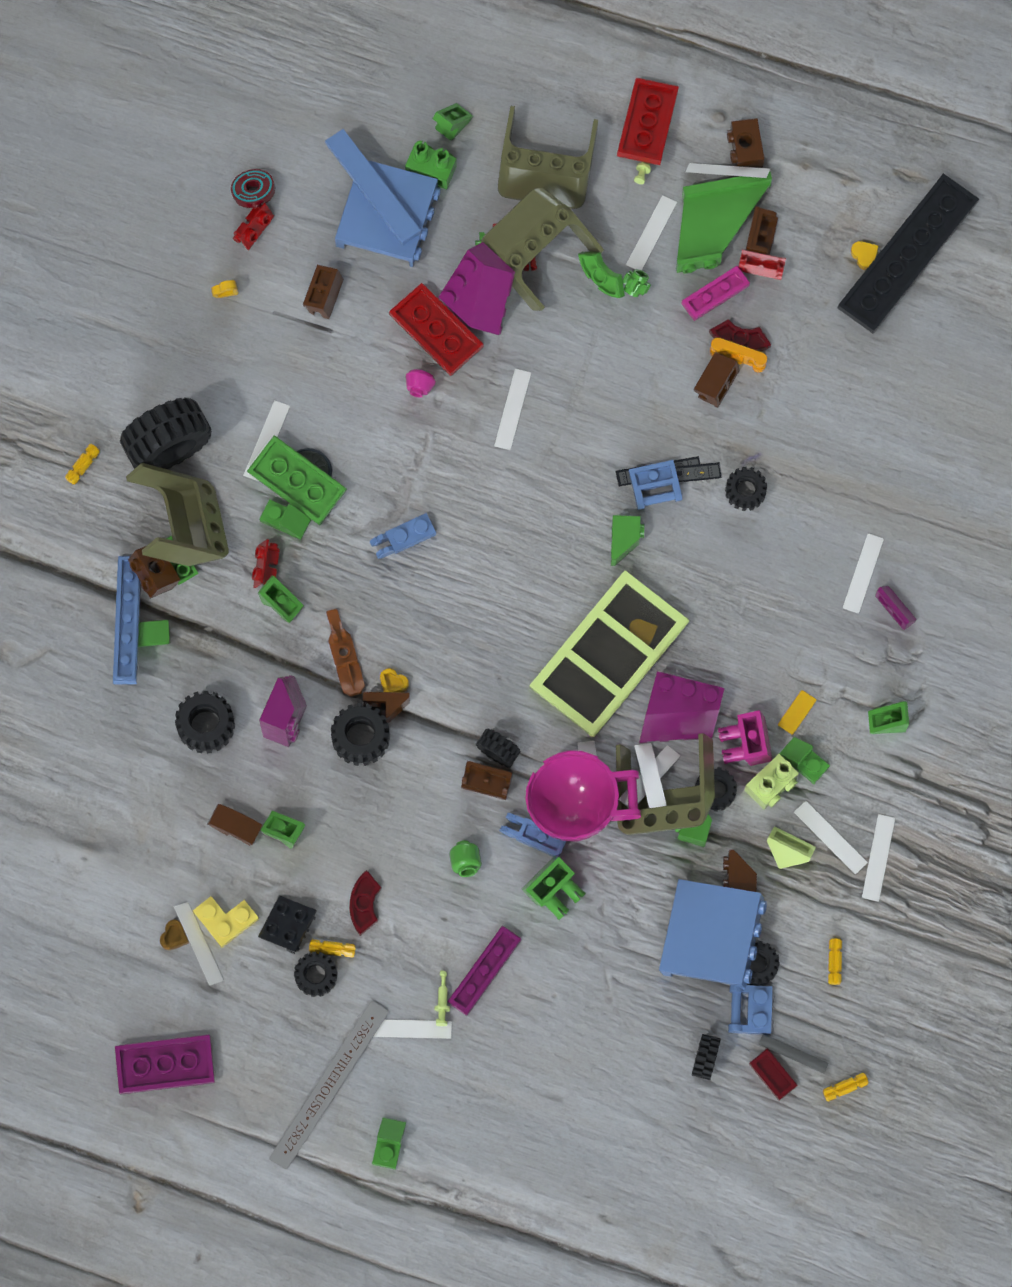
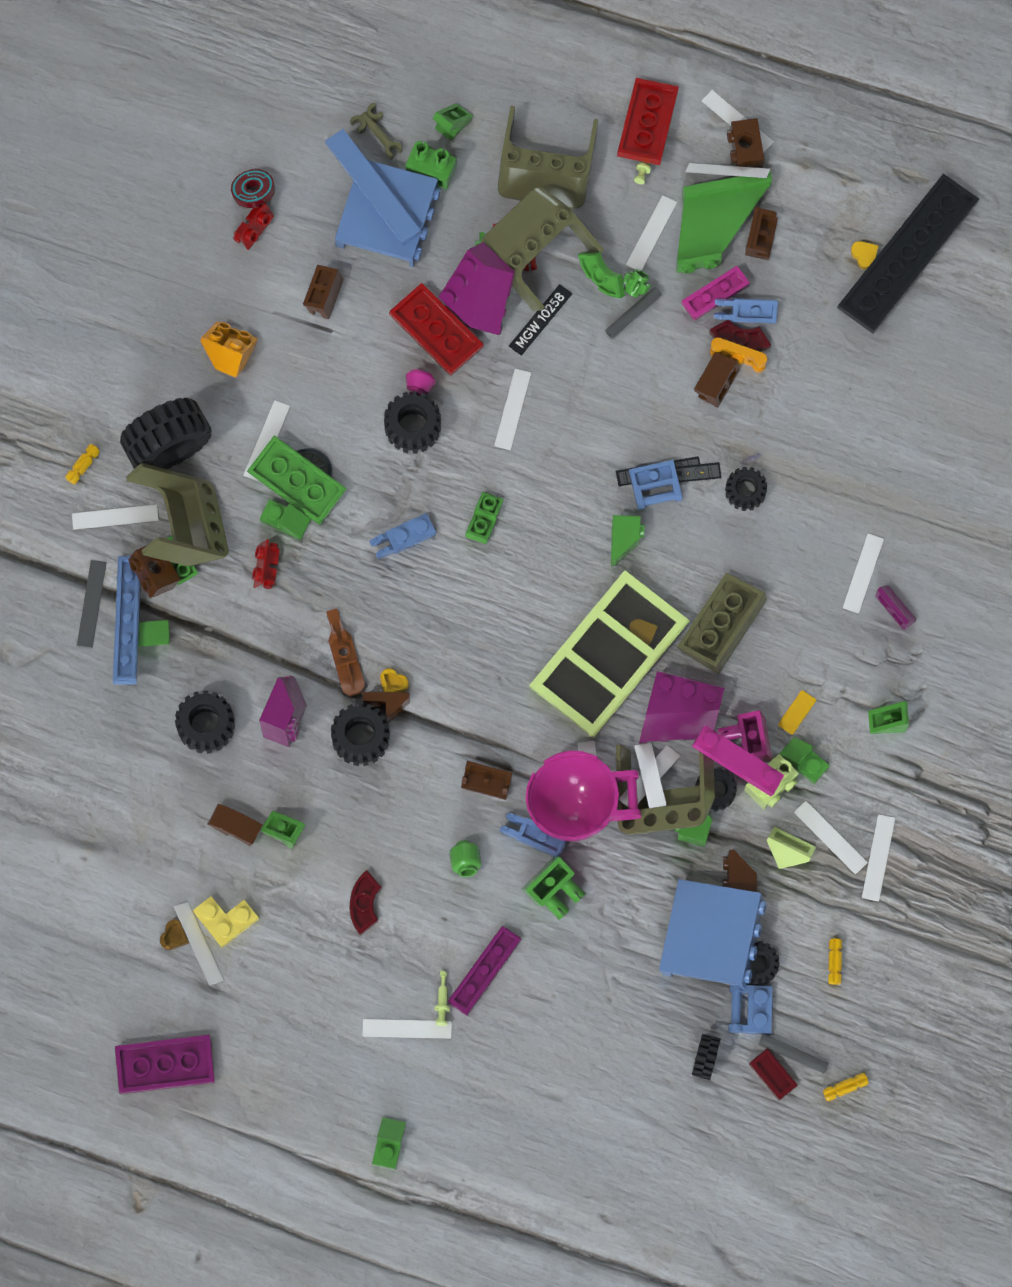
(91, 604): none -> dark grey sticker
(115, 517): none -> white sticker
(225, 289): yellow tile -> none
(228, 348): none -> light orange slope
(280, 599): bright green slope -> none
(287, 924): black hinge -> none
(315, 960): black tyre -> none
(328, 1085): light grey sticker -> none
(332, 948): yellow axle -> none
(370, 119): none -> olive bar
(412, 405): none -> black tyre
(484, 518): none -> bright green slope
(498, 747): black tyre -> none
(540, 320): none -> black sticker
(633, 312): none -> dark grey piece
(722, 622): none -> olive slope
(730, 114): none -> white sticker
(737, 760): none -> dark pink plate
(748, 310): none -> medium blue hinge
(762, 264): red hinge -> none

